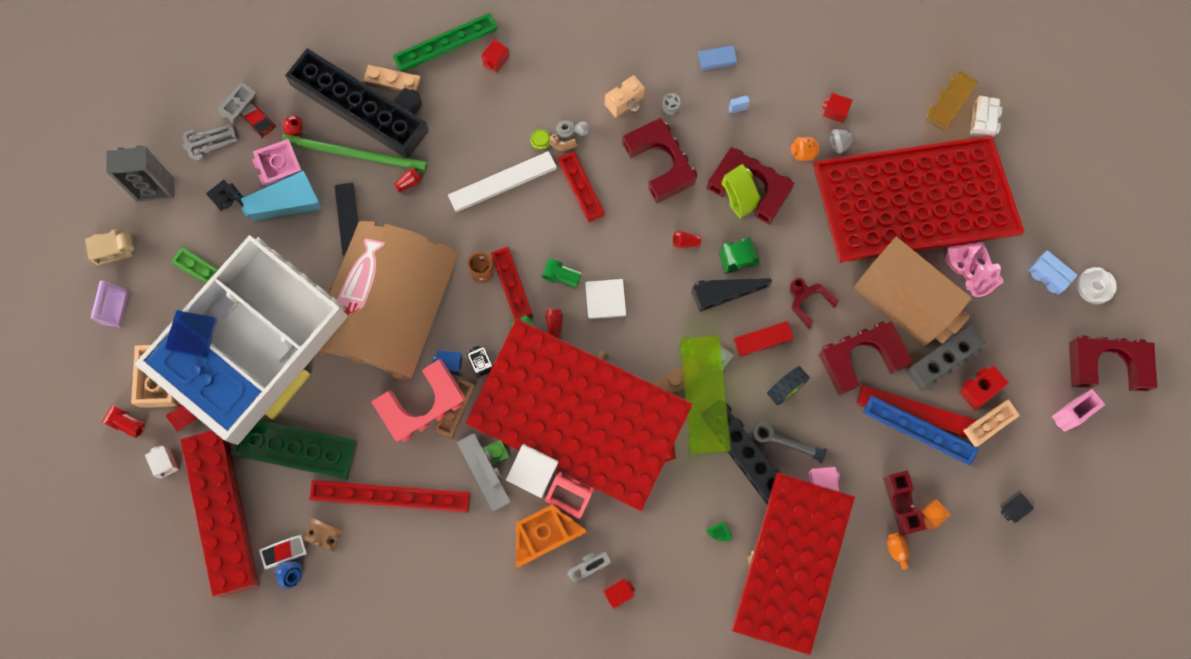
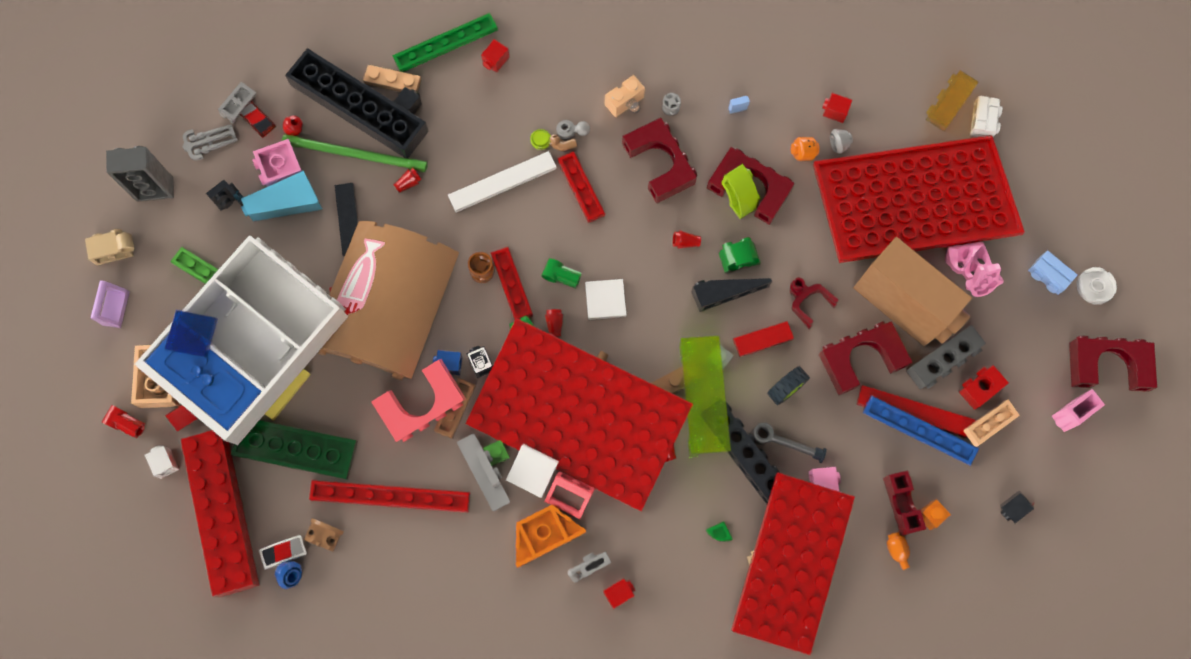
(717, 57): medium blue tile -> none

